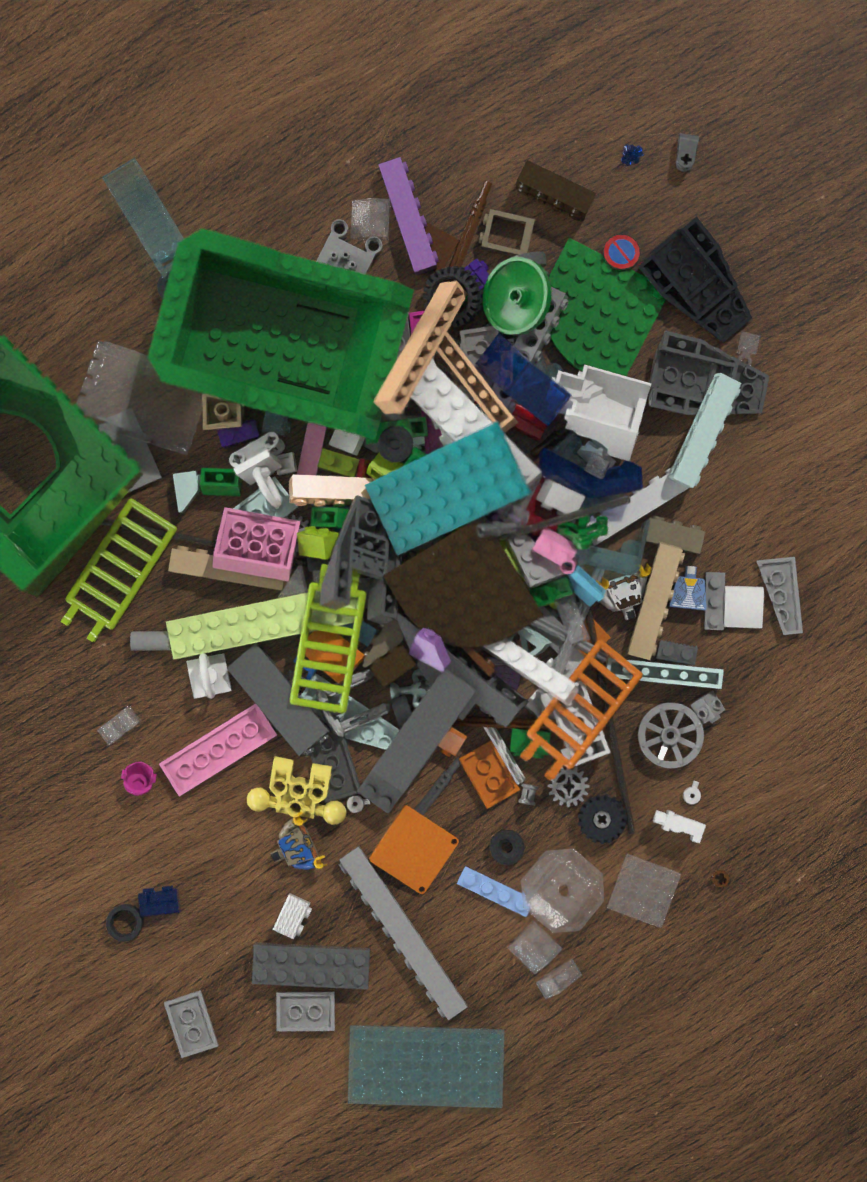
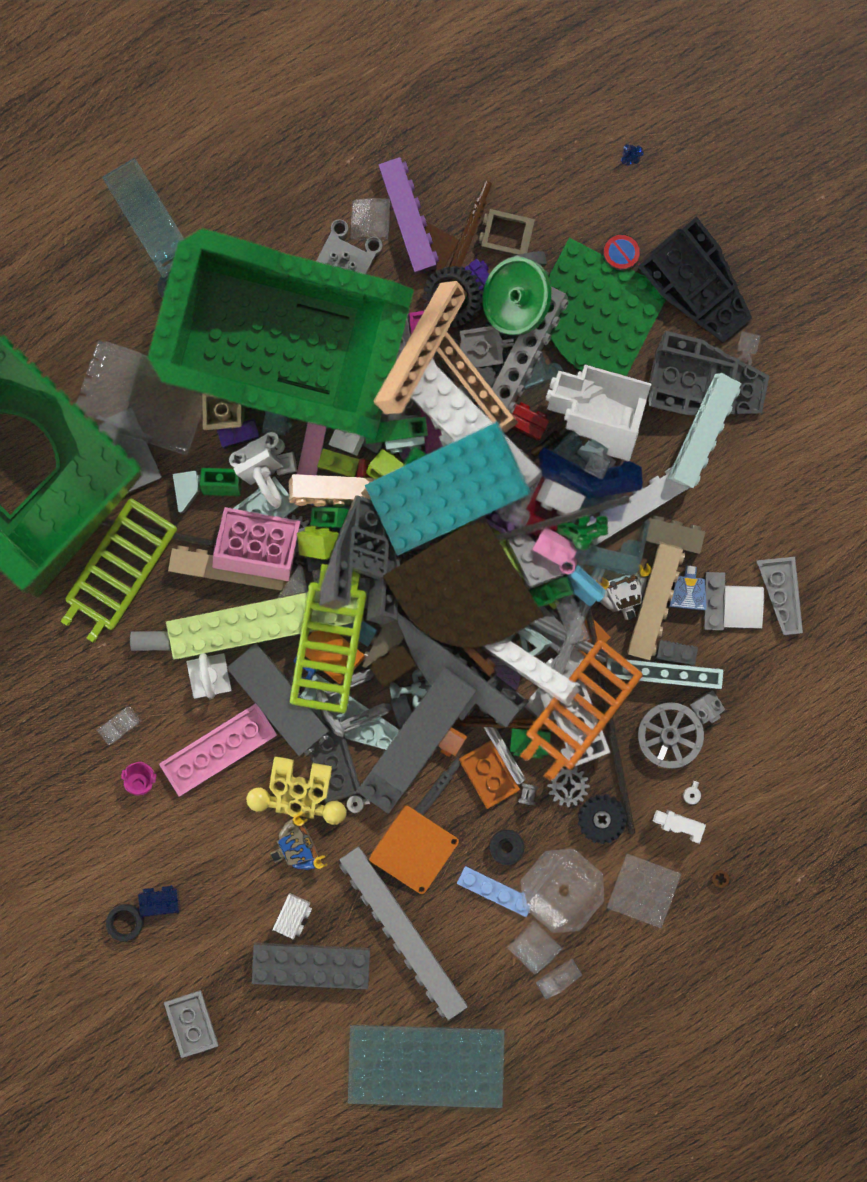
(306, 1011): light grey plate -> none
(403, 436): black tyre -> none
(430, 649): medium lavender slope -> none
(496, 528): flat silver pin -> none
(523, 380): clear blue windscreen -> none
(555, 190): dark brown brick -> none
(687, 149): dark grey piece -> none

